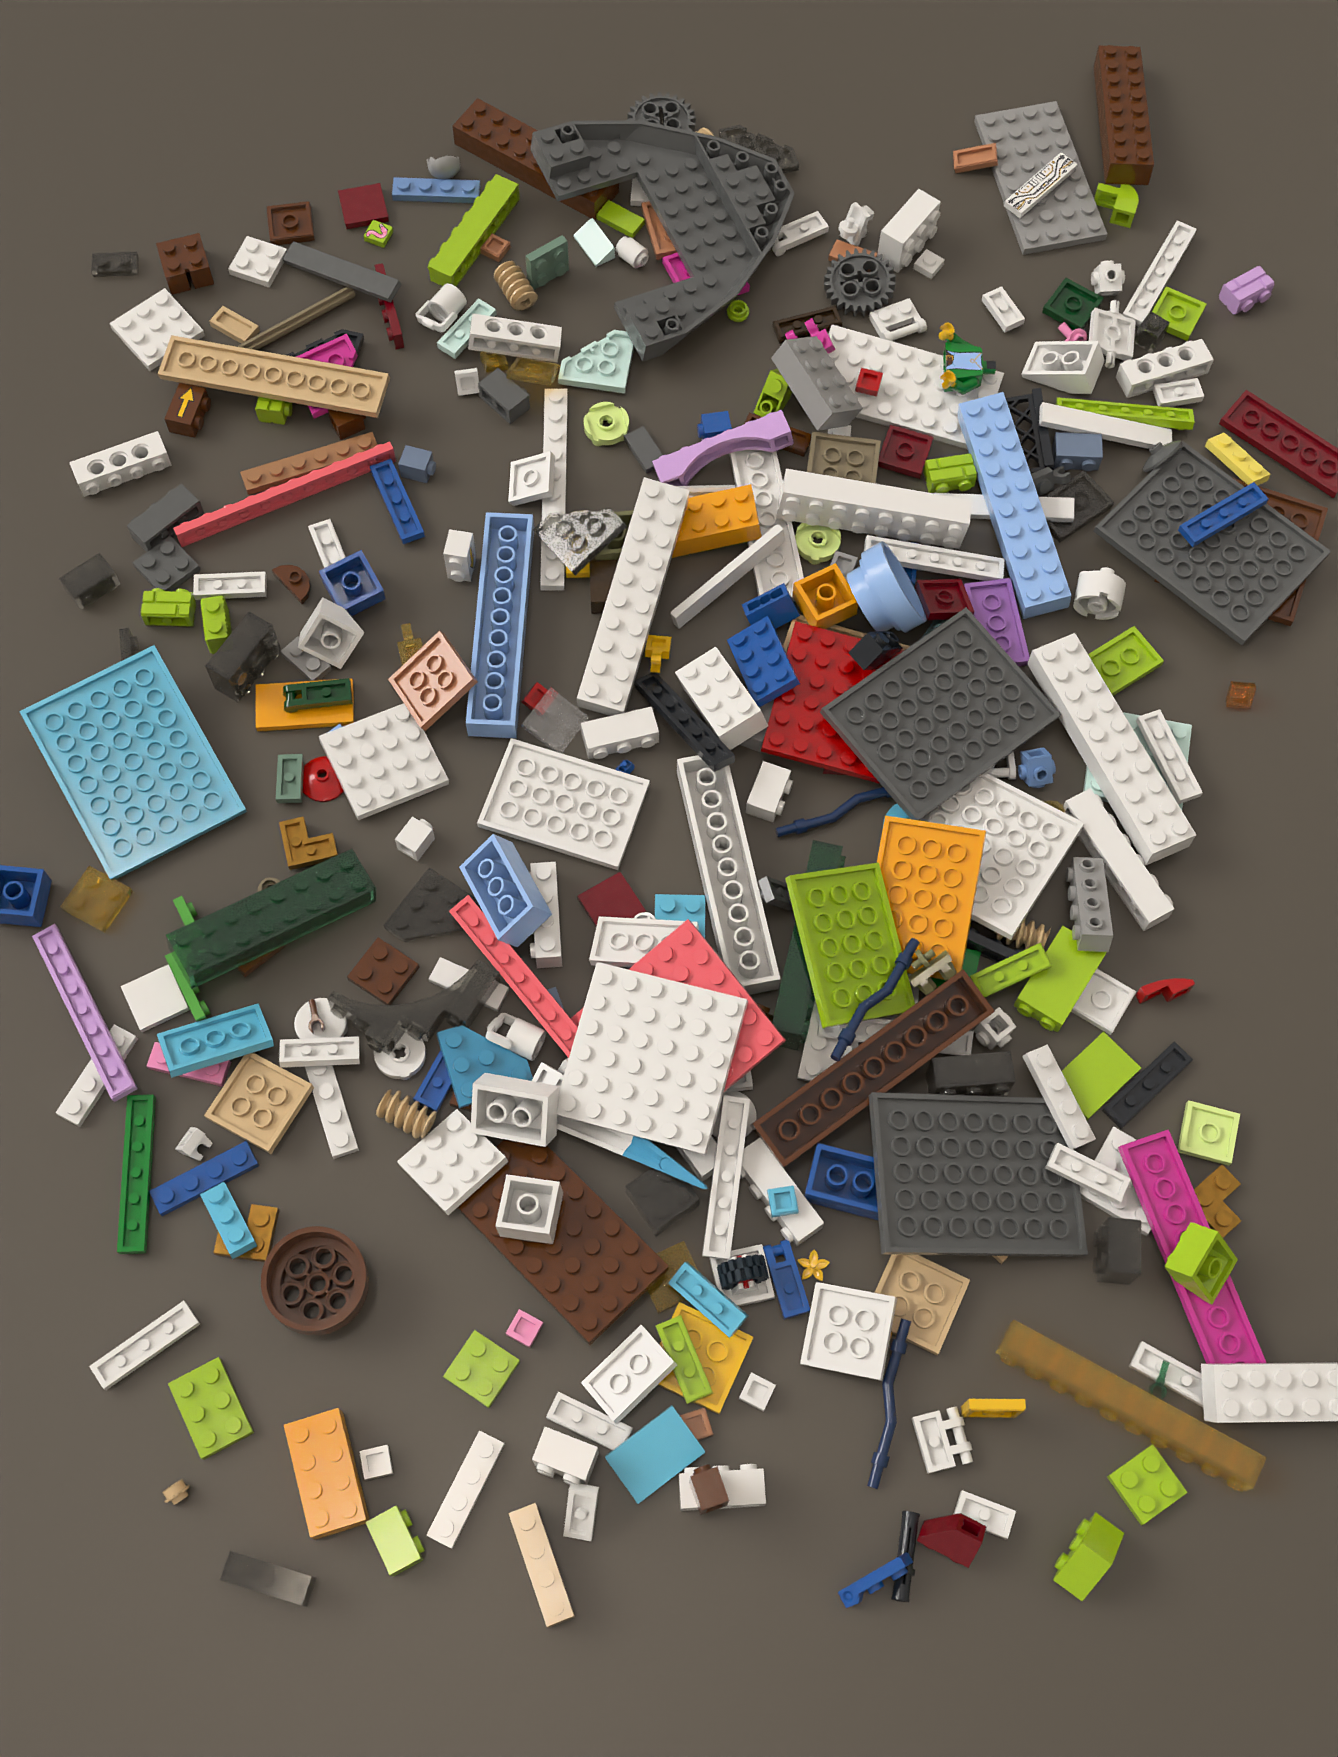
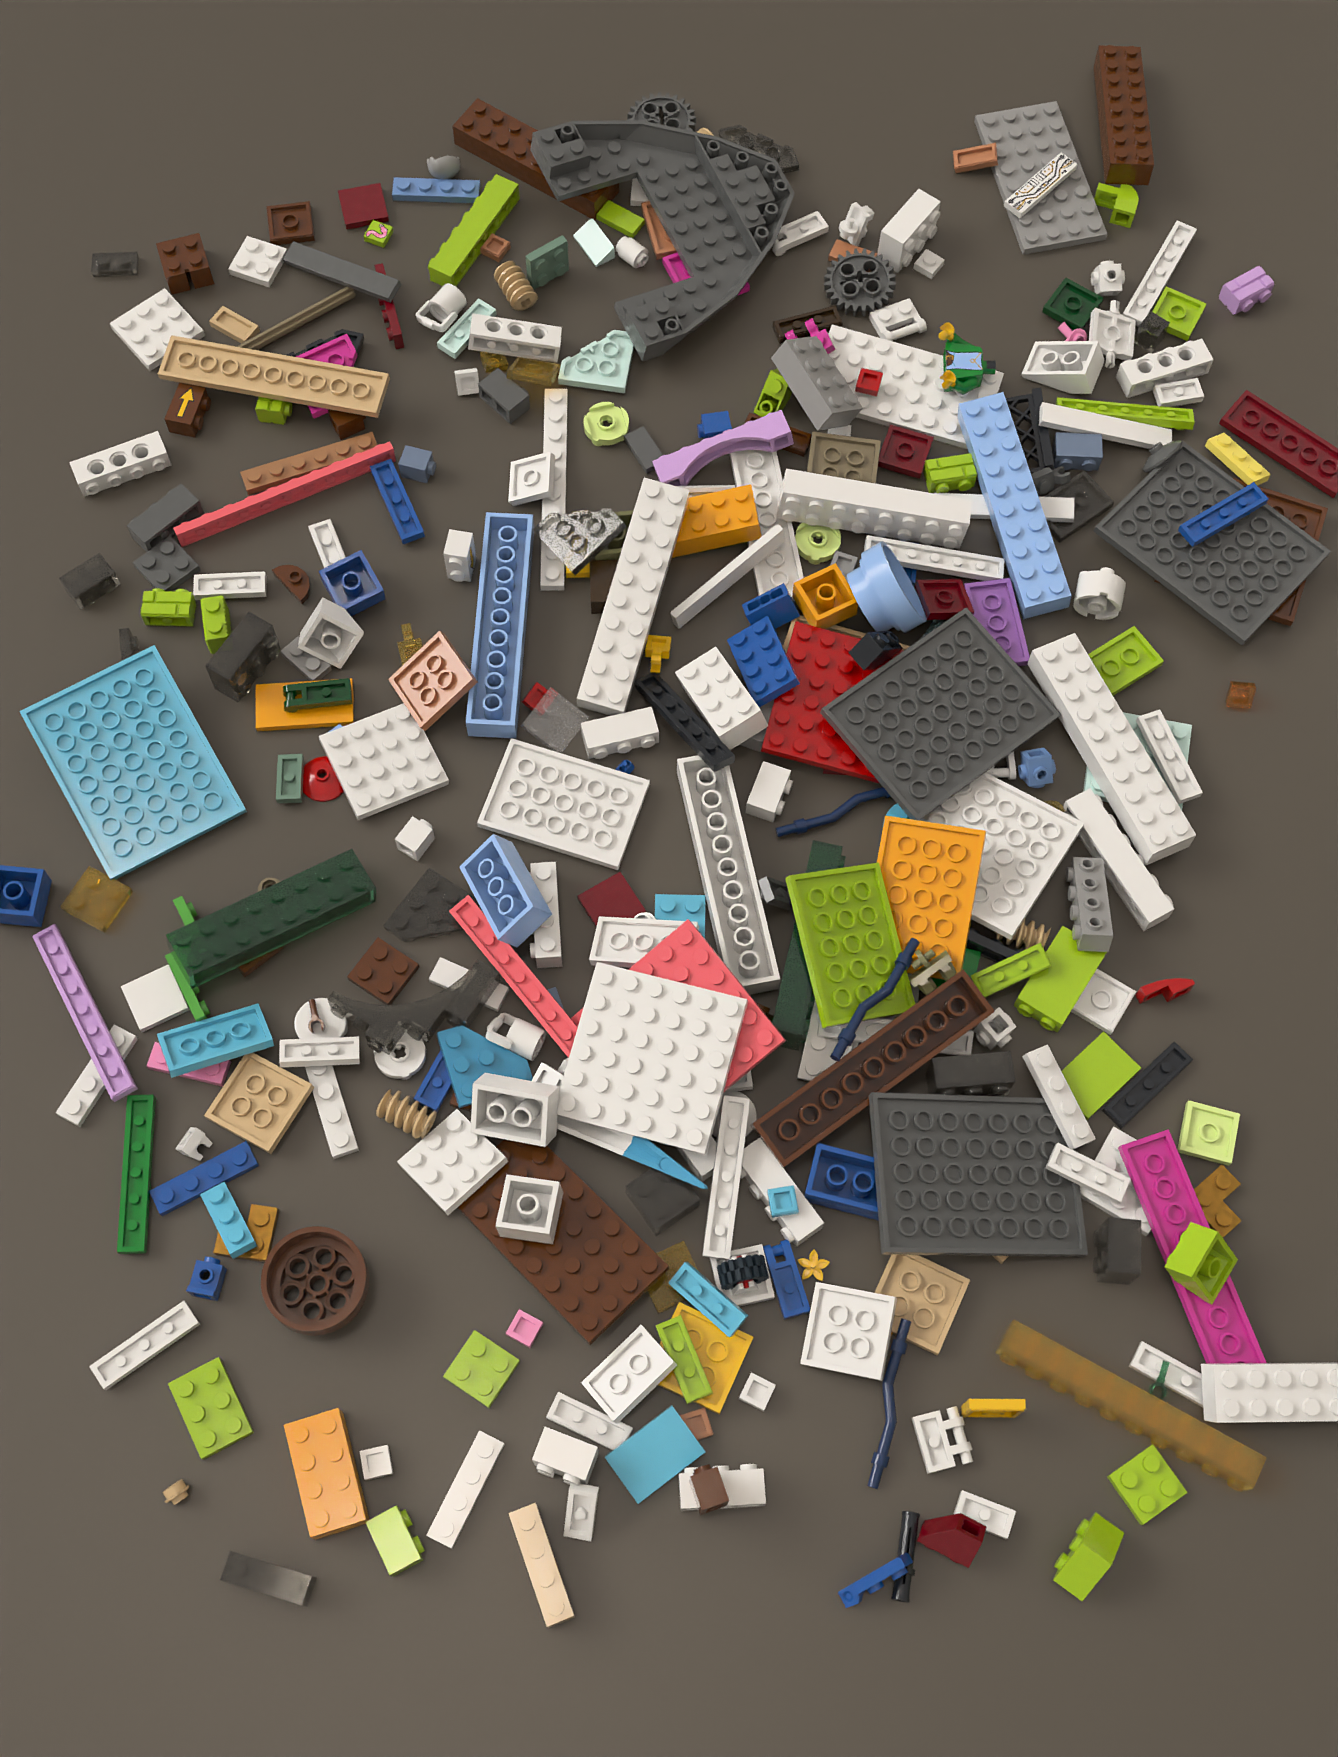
(211, 1287): none -> blue brick
(301, 849): pearl gold plate -> none
(738, 306): lime plate -> none
(1003, 309): white plate -> none

